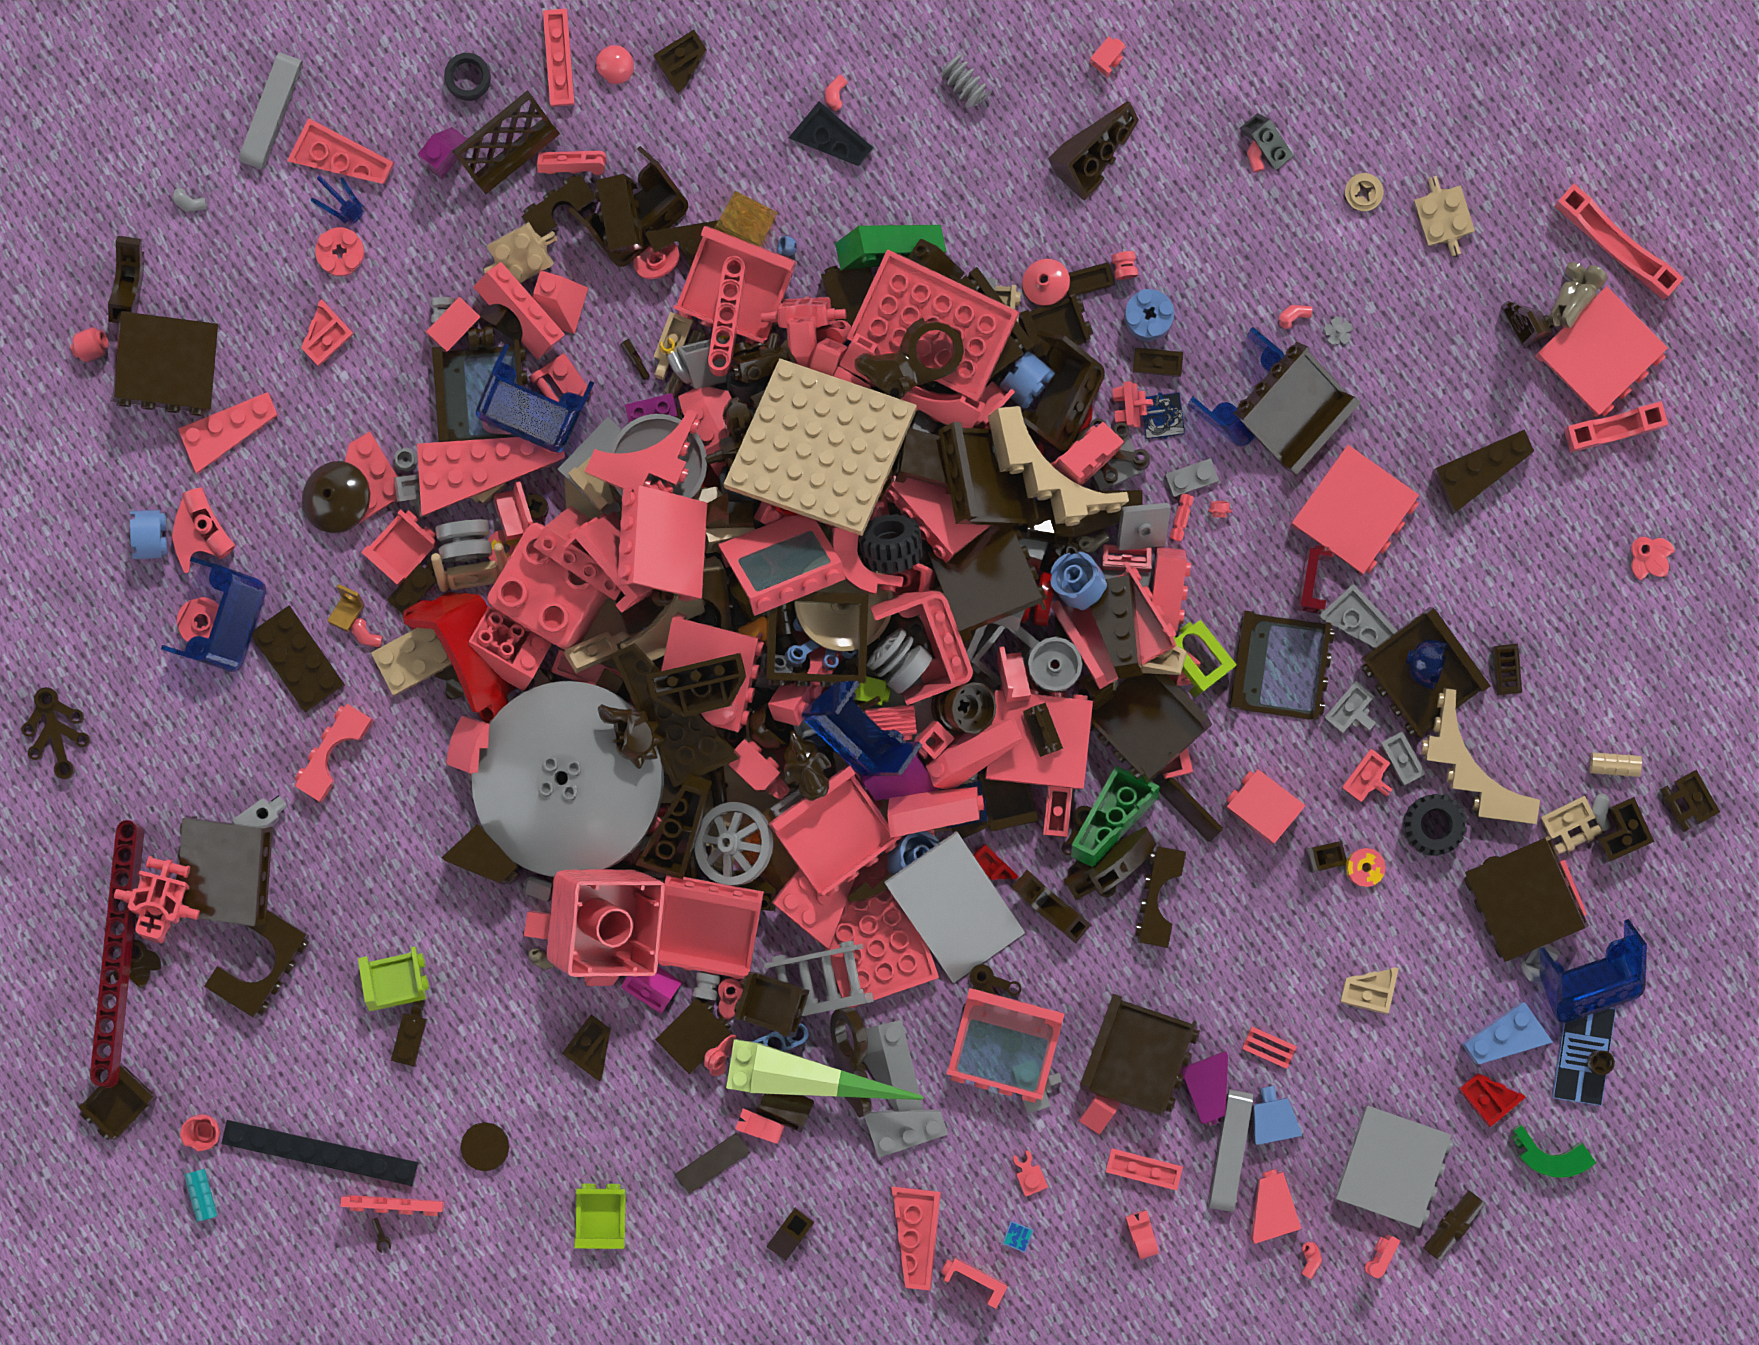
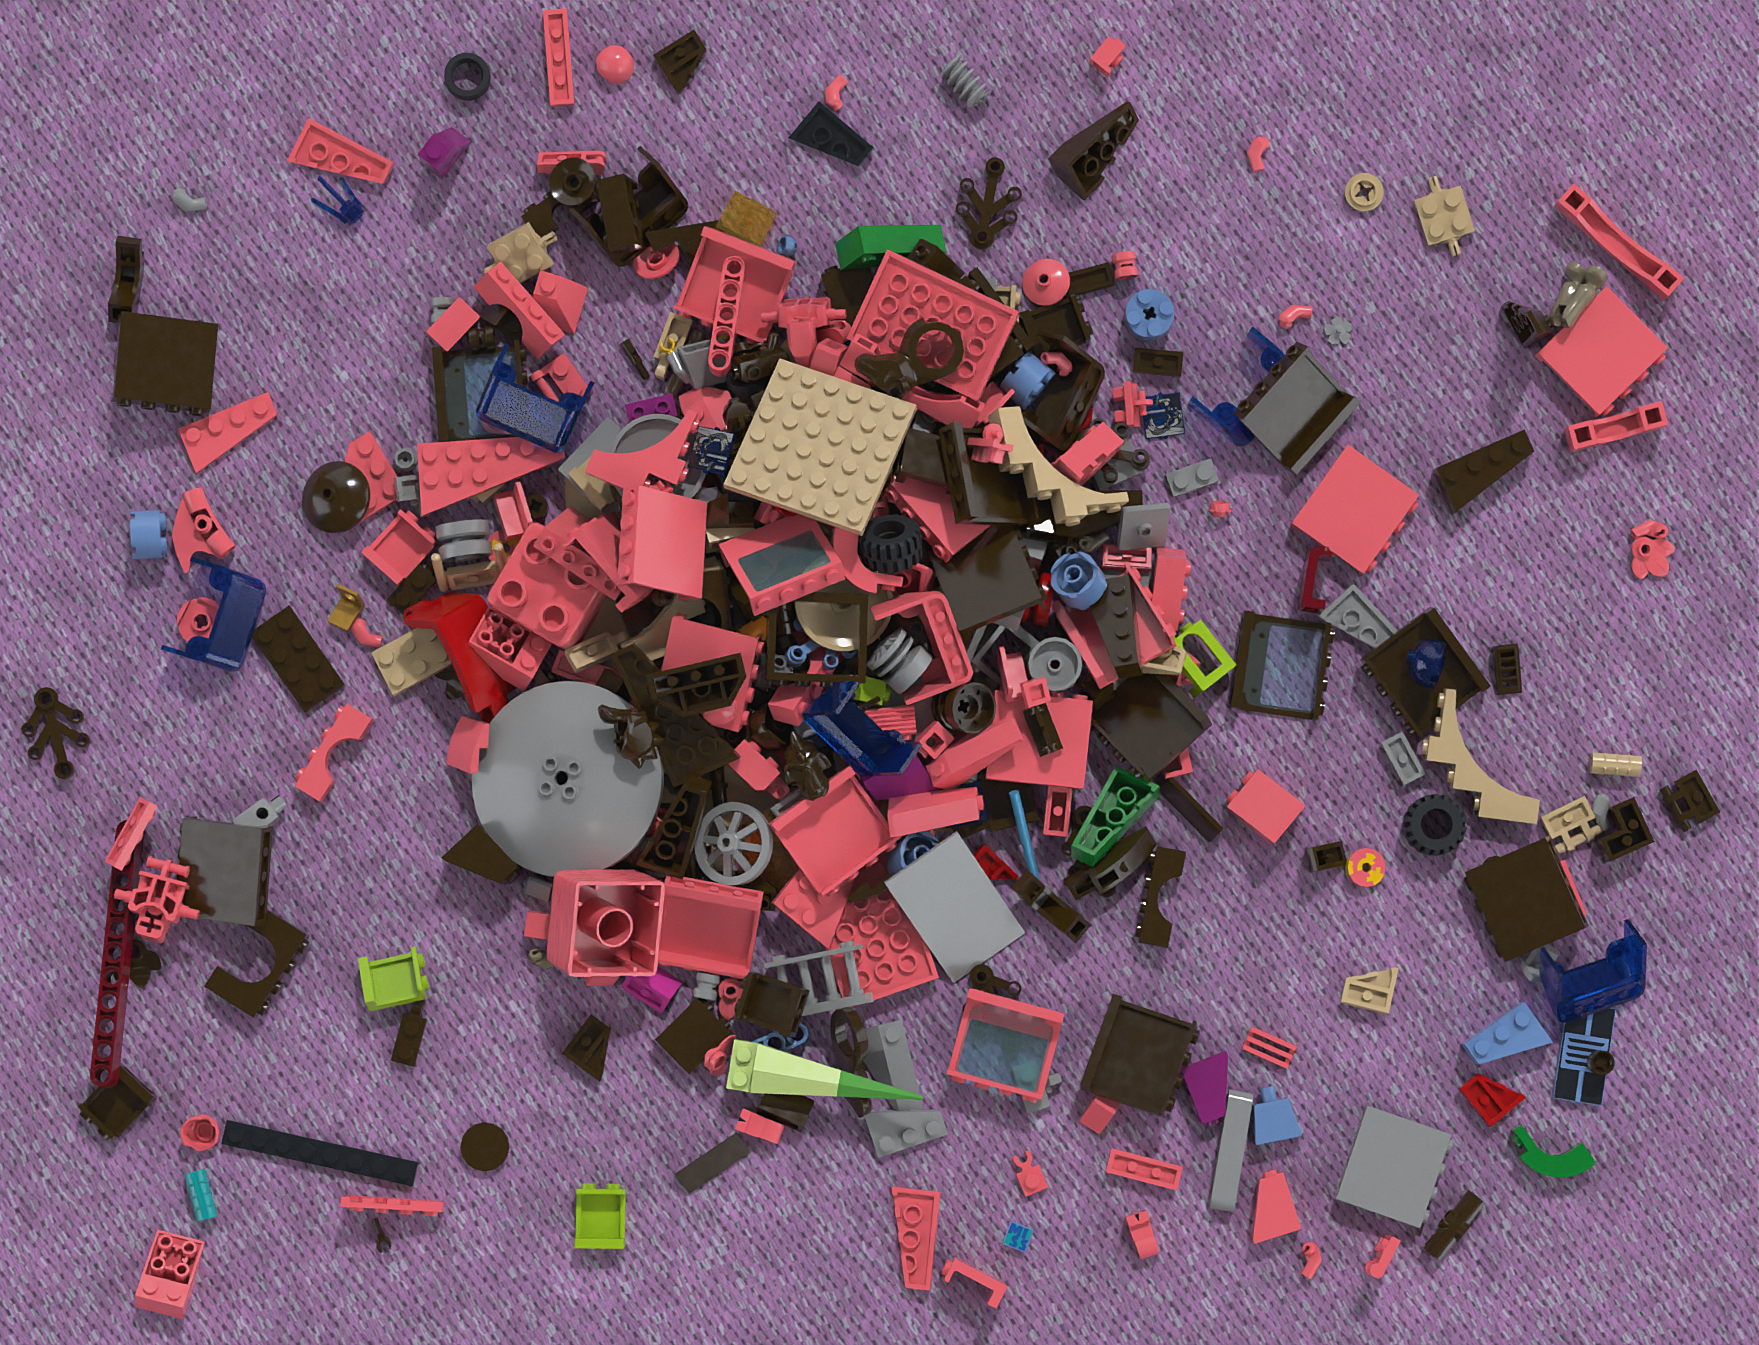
(89, 344): coral head -> none
(131, 833): none -> coral plate
(169, 1274): none -> coral slope
(270, 110): light grey beam -> none
(325, 334): coral wing -> none
(347, 240): coral plate -> none
(514, 153): dark brown fence -> none
(563, 177): none -> dark brown dish
(711, 450): none -> piece
(790, 1233): dark brown slope -> none
(987, 207): none -> dark brown plant
(989, 447): none -> coral hips
(1023, 833): none -> dark azure bar
(1035, 692): none -> coral plate
(1058, 358): none -> coral arm
(1181, 517): coral axle -> none
(1268, 140): pearl dark grey bracket -> none
(1352, 709): light grey hinge -> none
(1367, 777): coral plate -> none
(1650, 528): none -> coral arm

